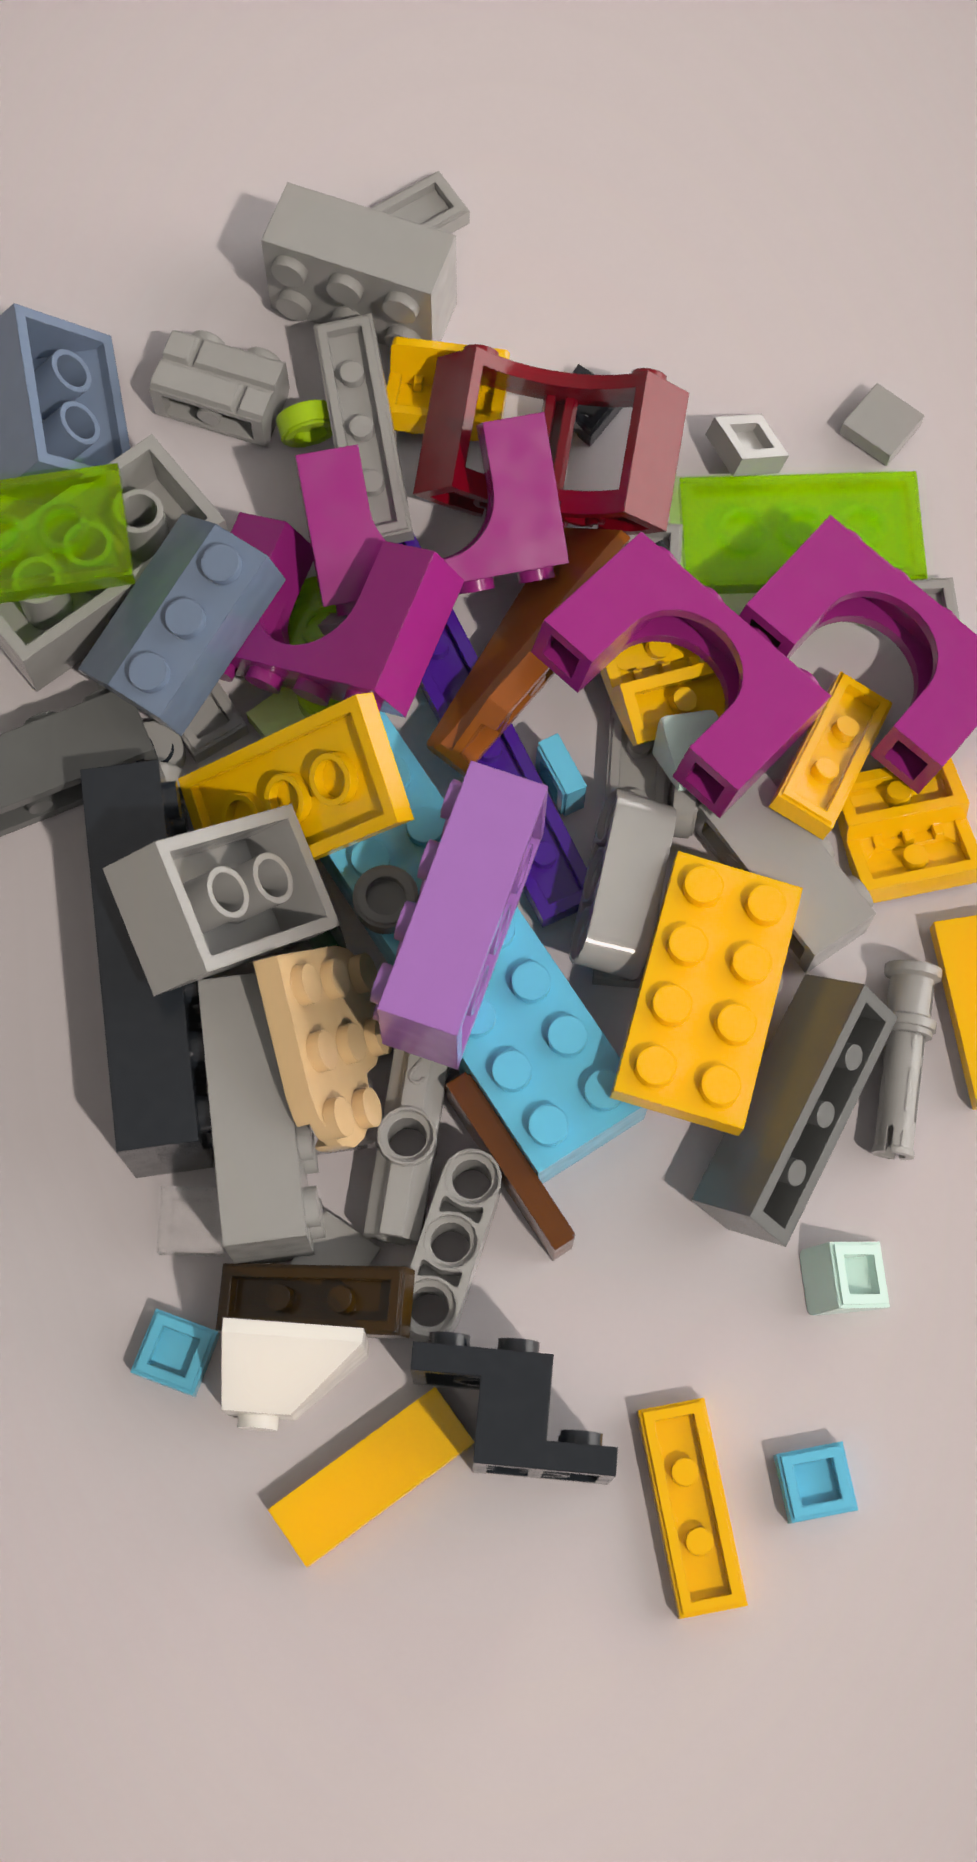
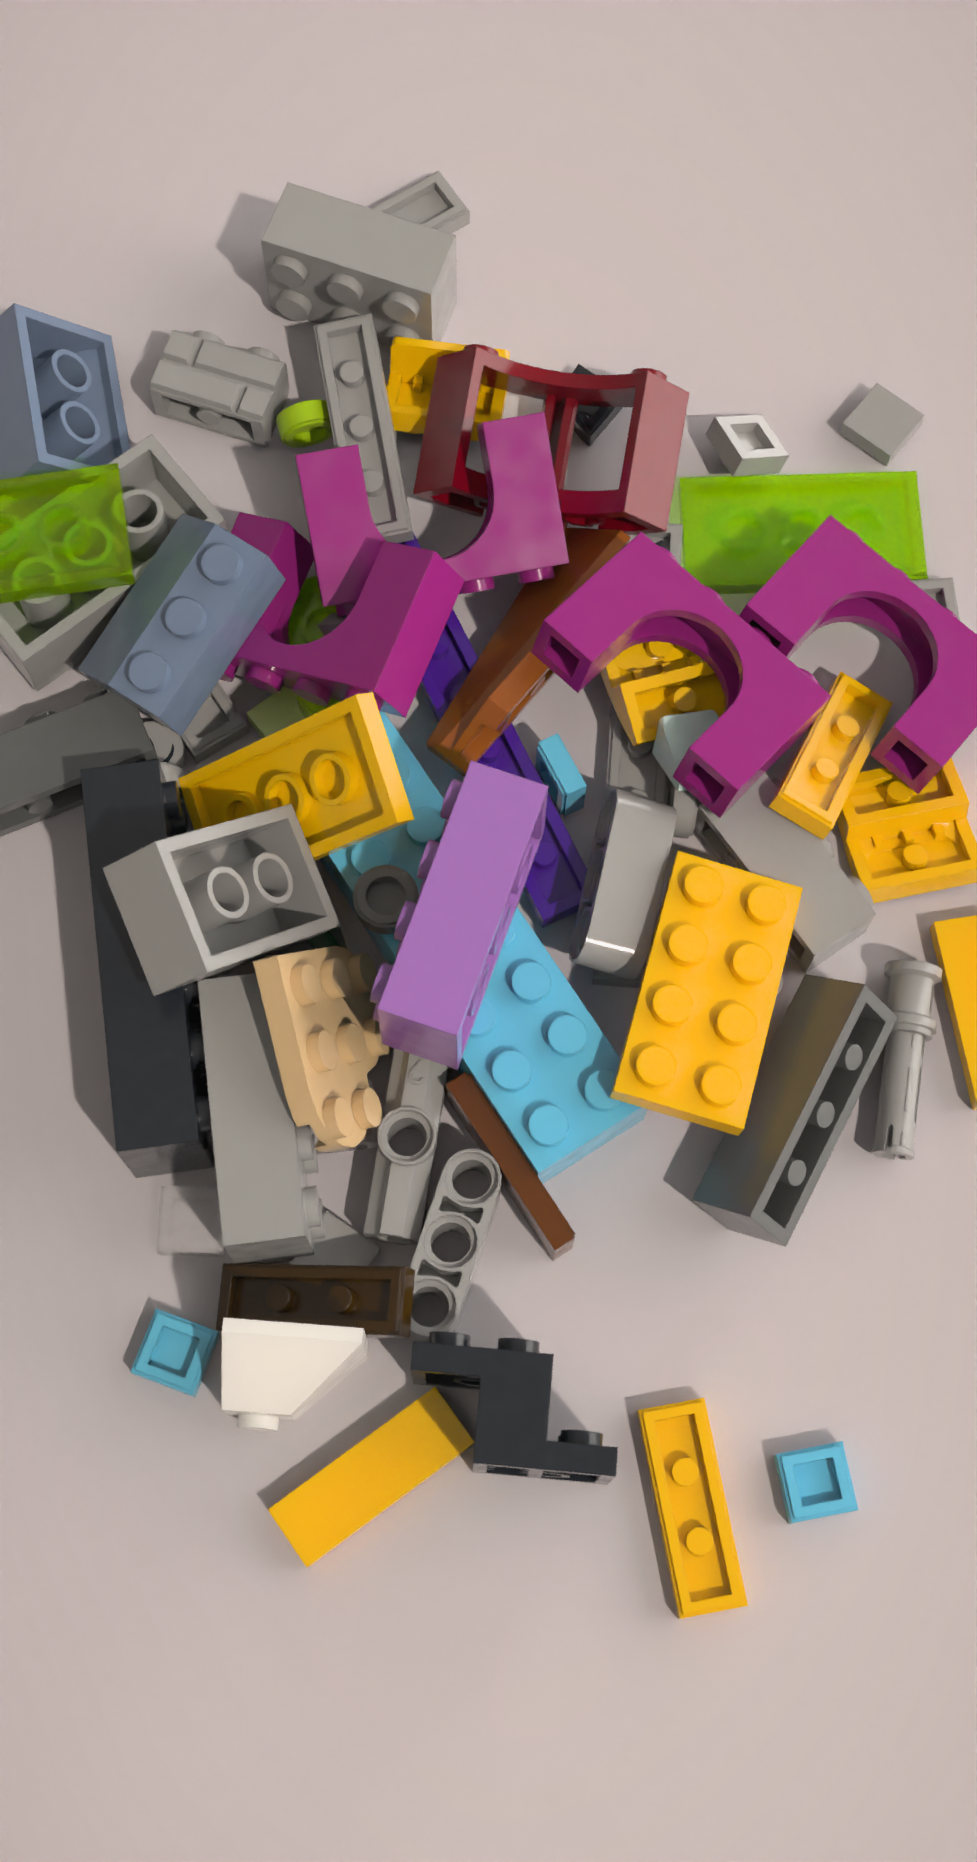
(844, 1278): light aqua slope -> none

